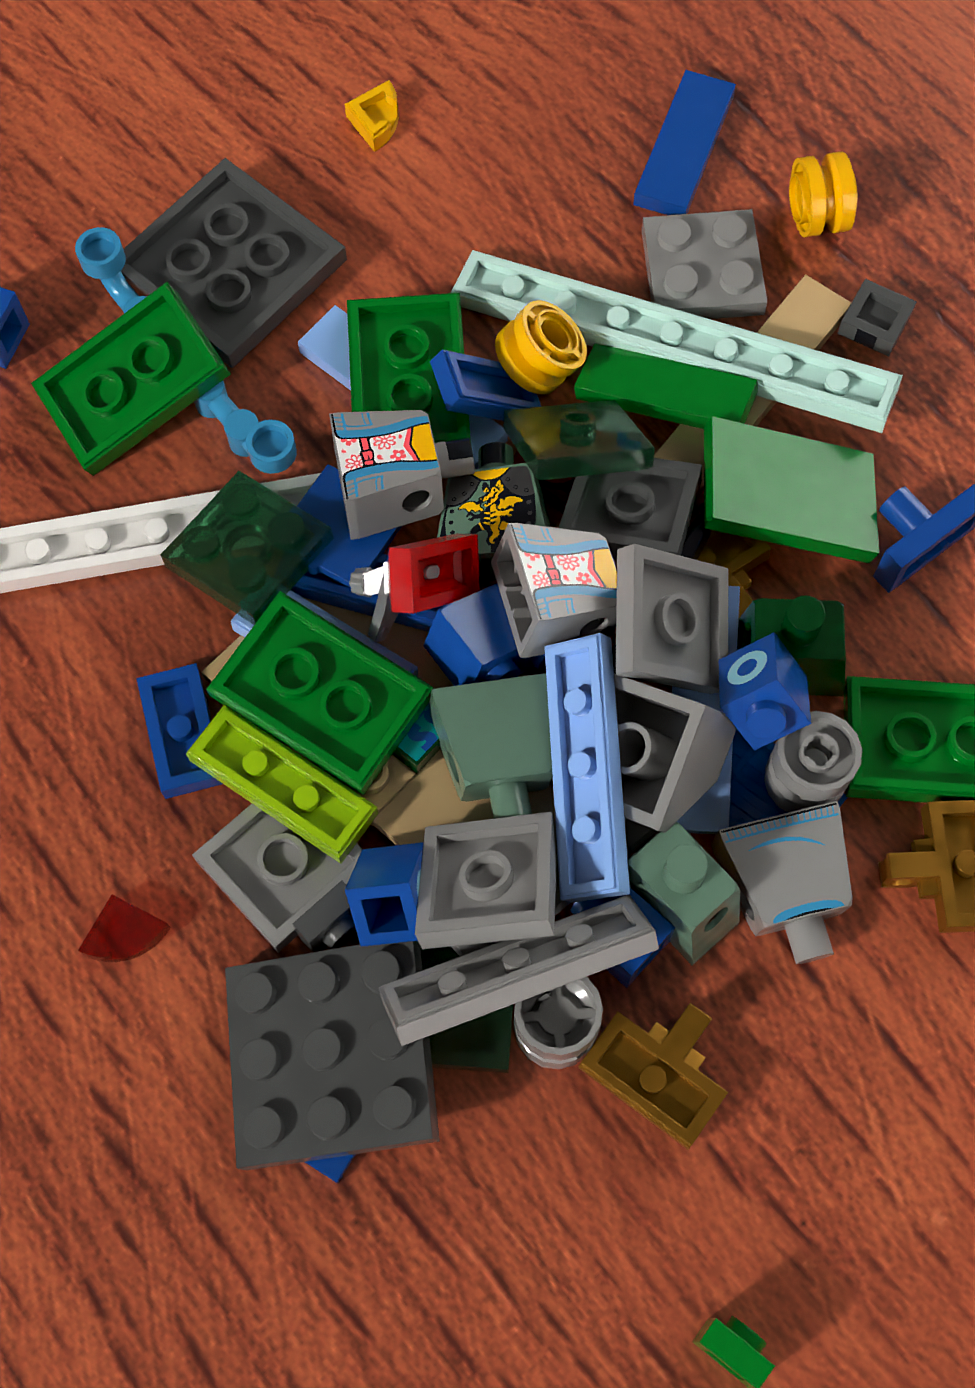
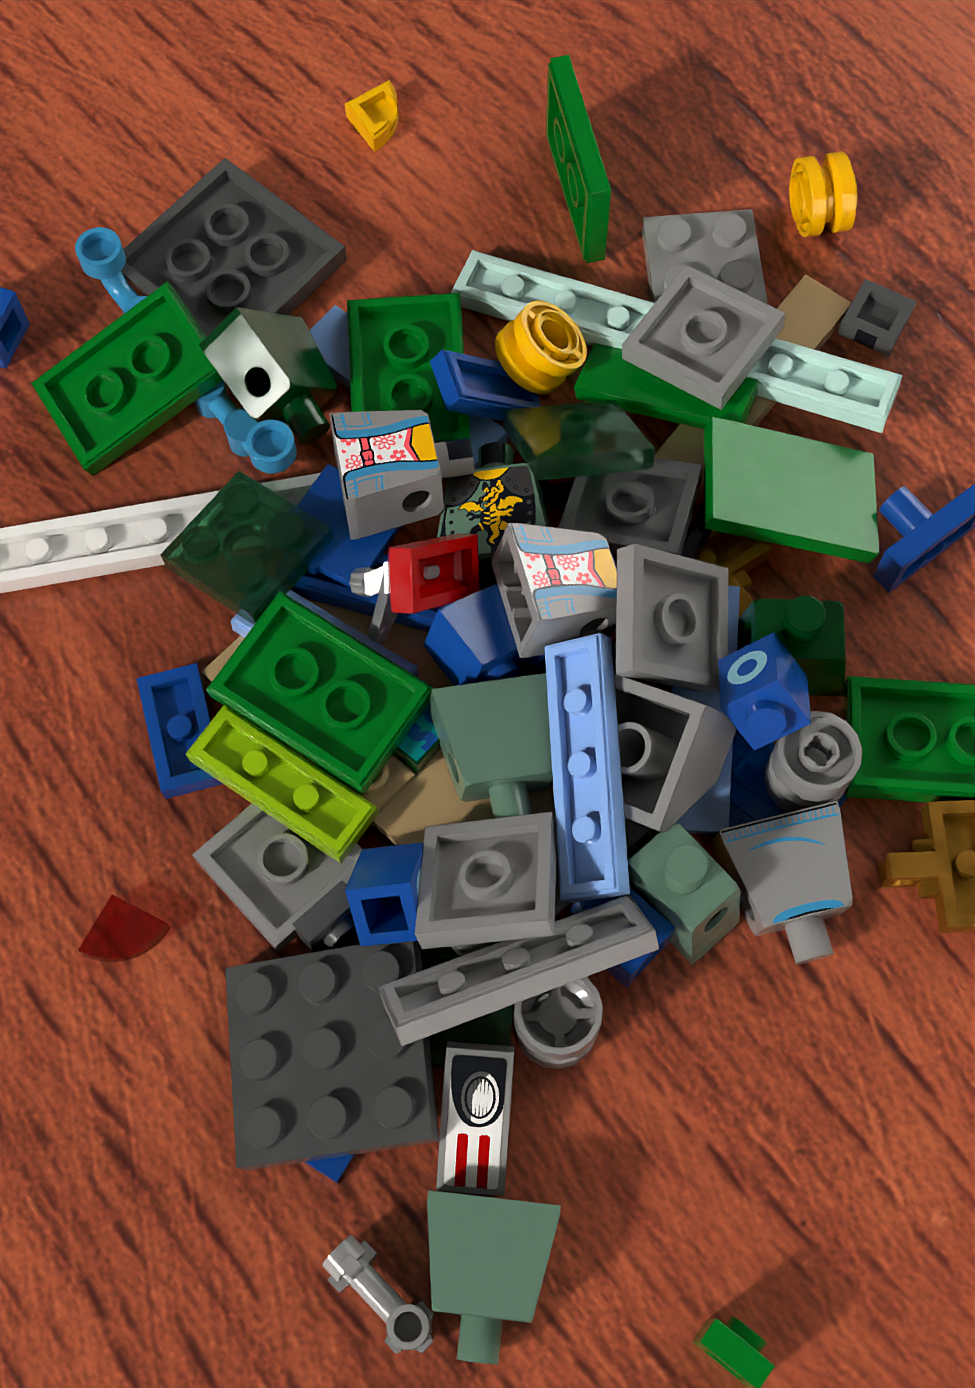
(273, 369): none -> dark green torso
(407, 1324): none -> light grey bar
(475, 1118): none -> slope
(487, 1264): none -> sand green torso
(577, 159): none -> green tile
(658, 1073): pearl gold hinge -> none
(684, 144): blue tile -> none
(703, 336): none -> light grey plate

